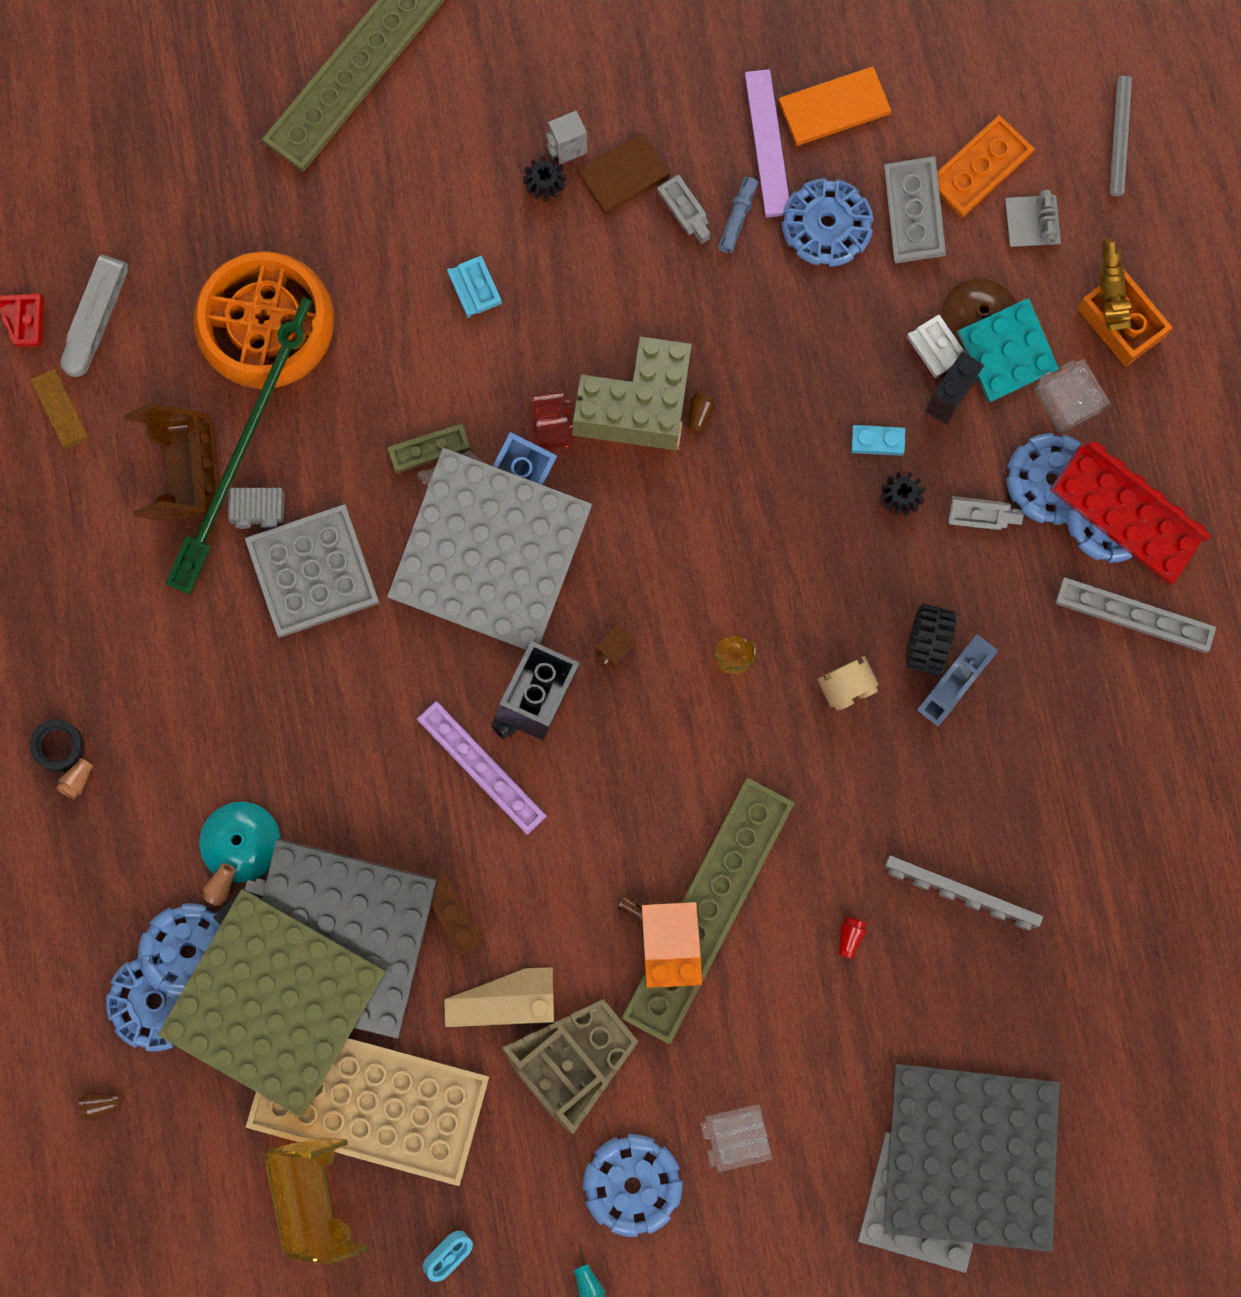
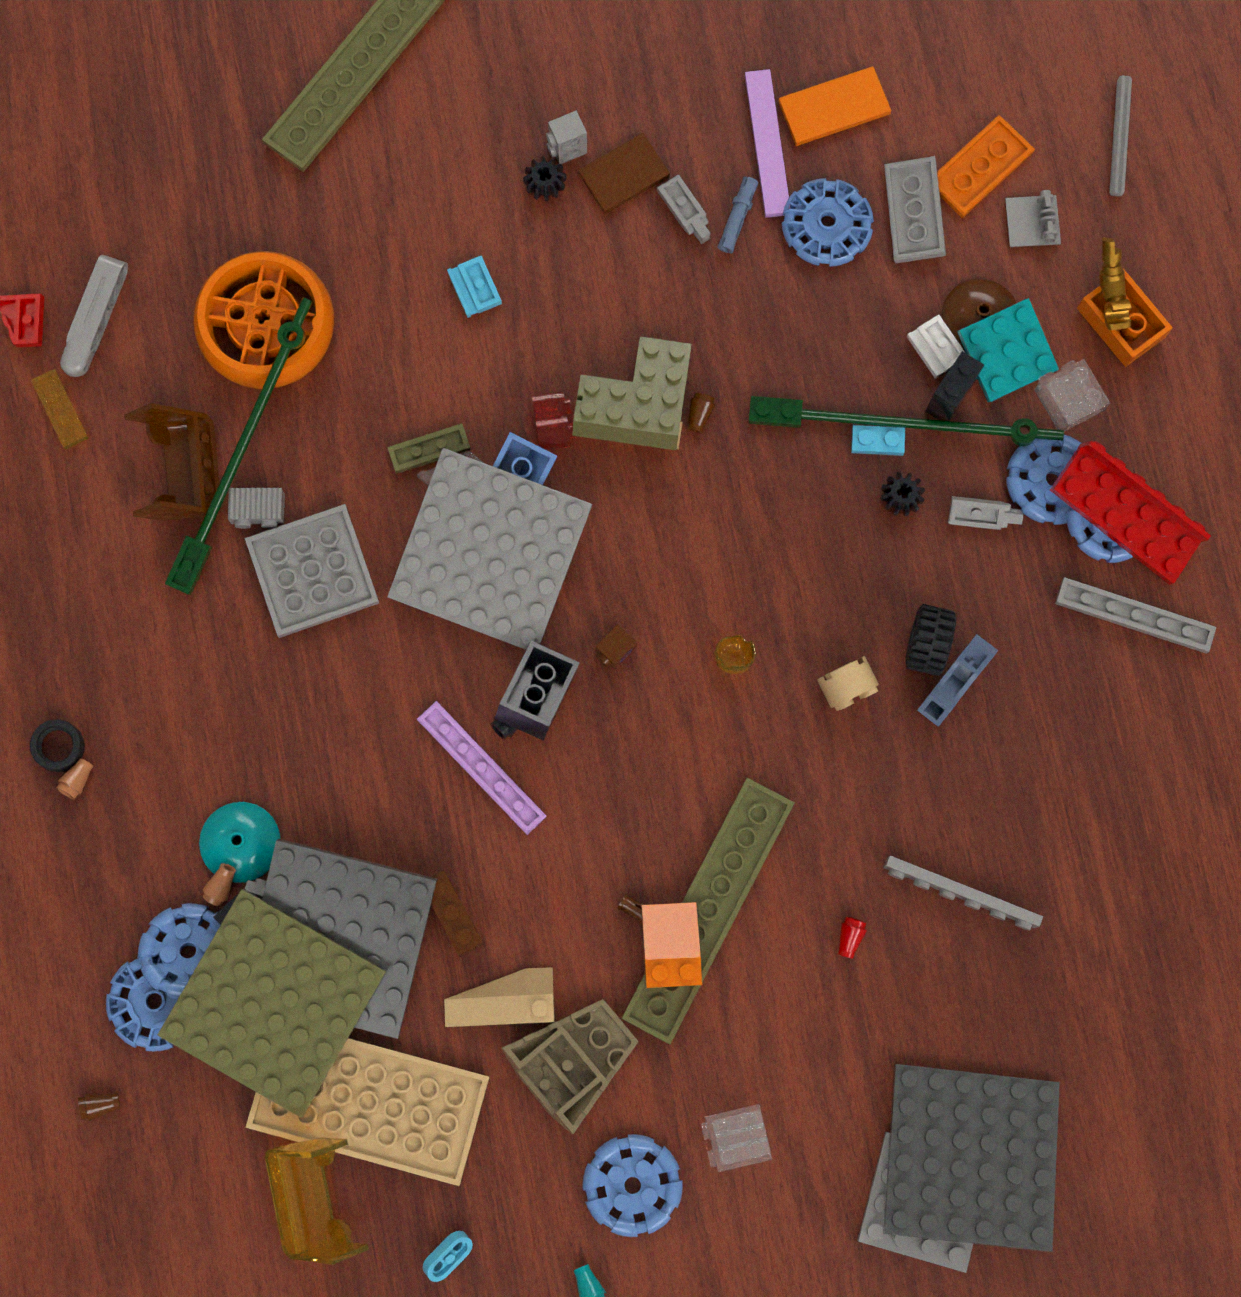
(790, 412): none -> dark green bar

